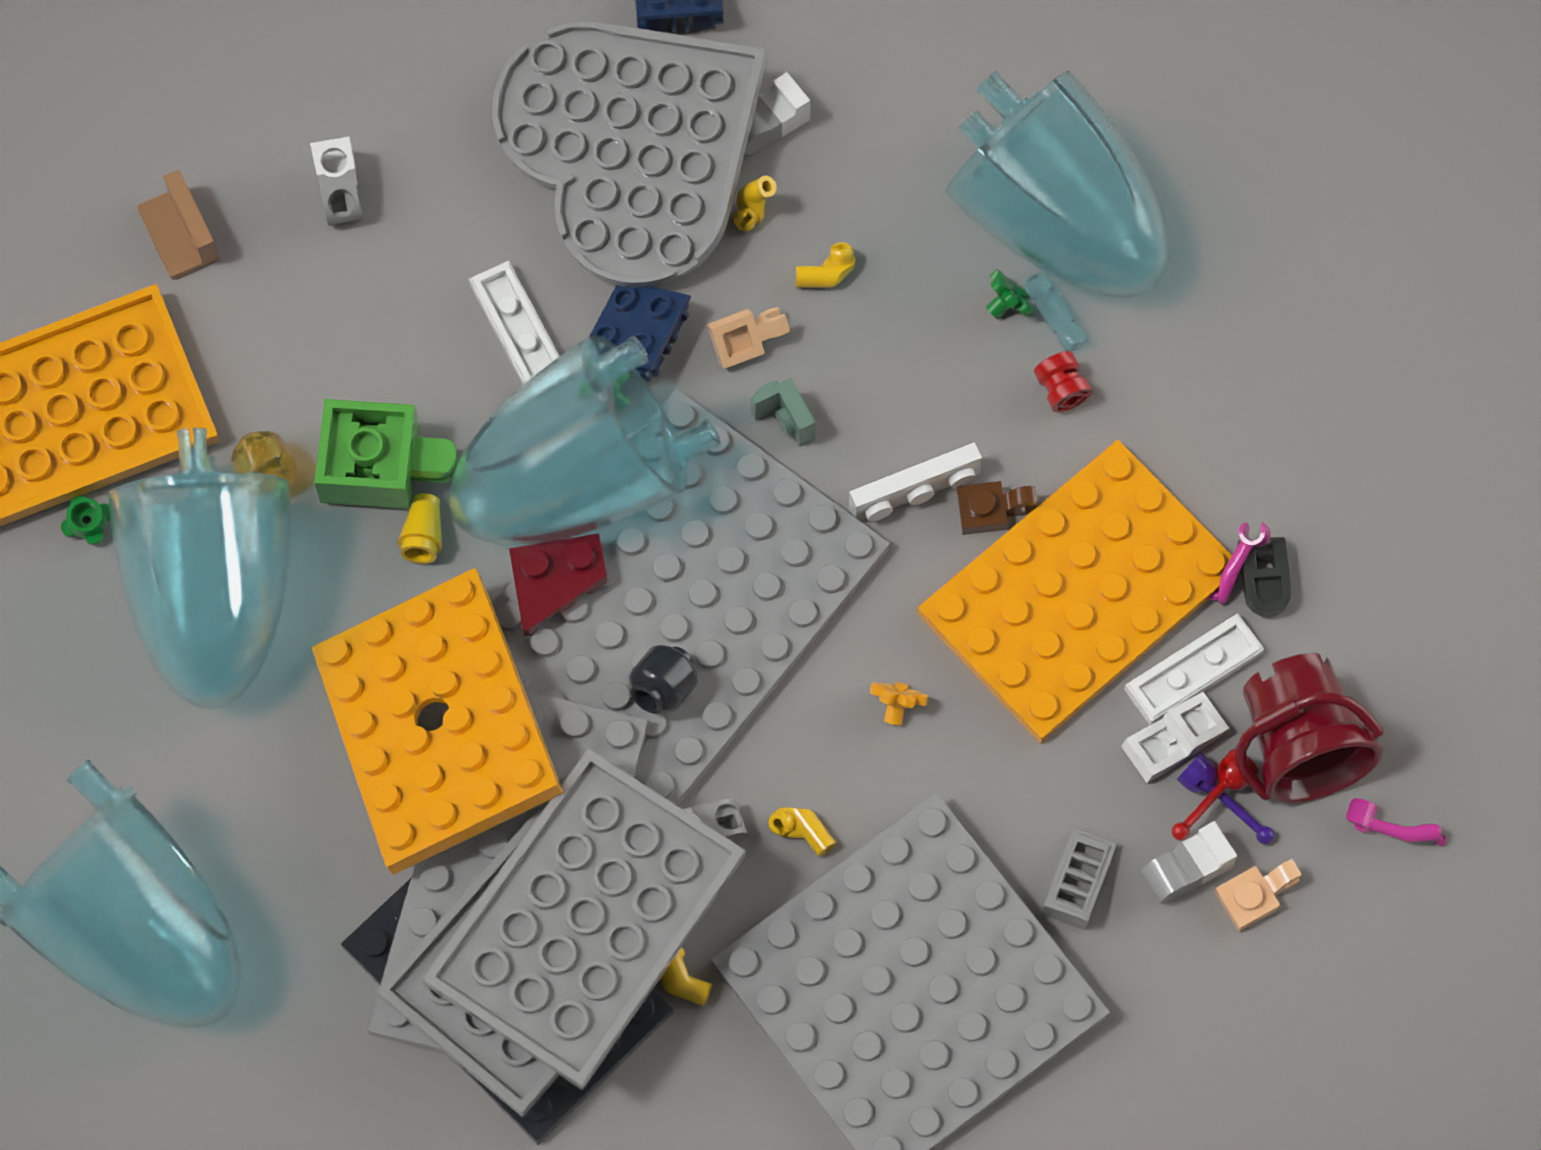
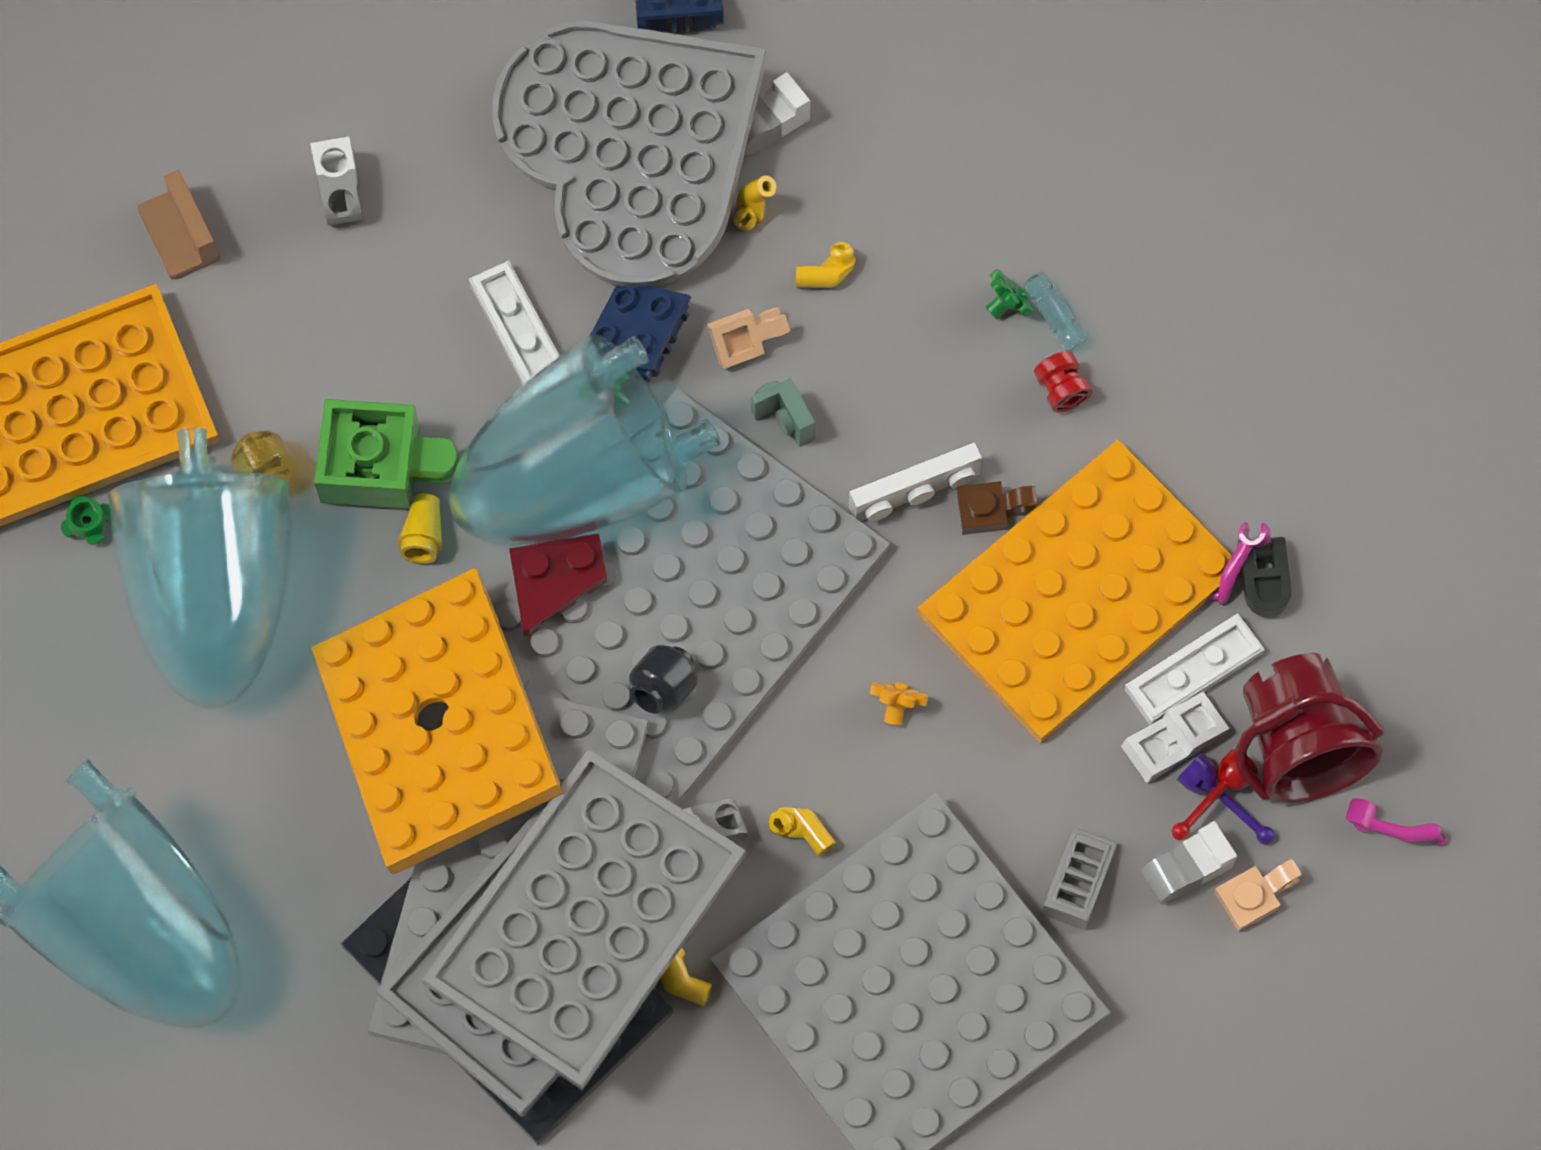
(1063, 189): clear light blue windscreen -> none

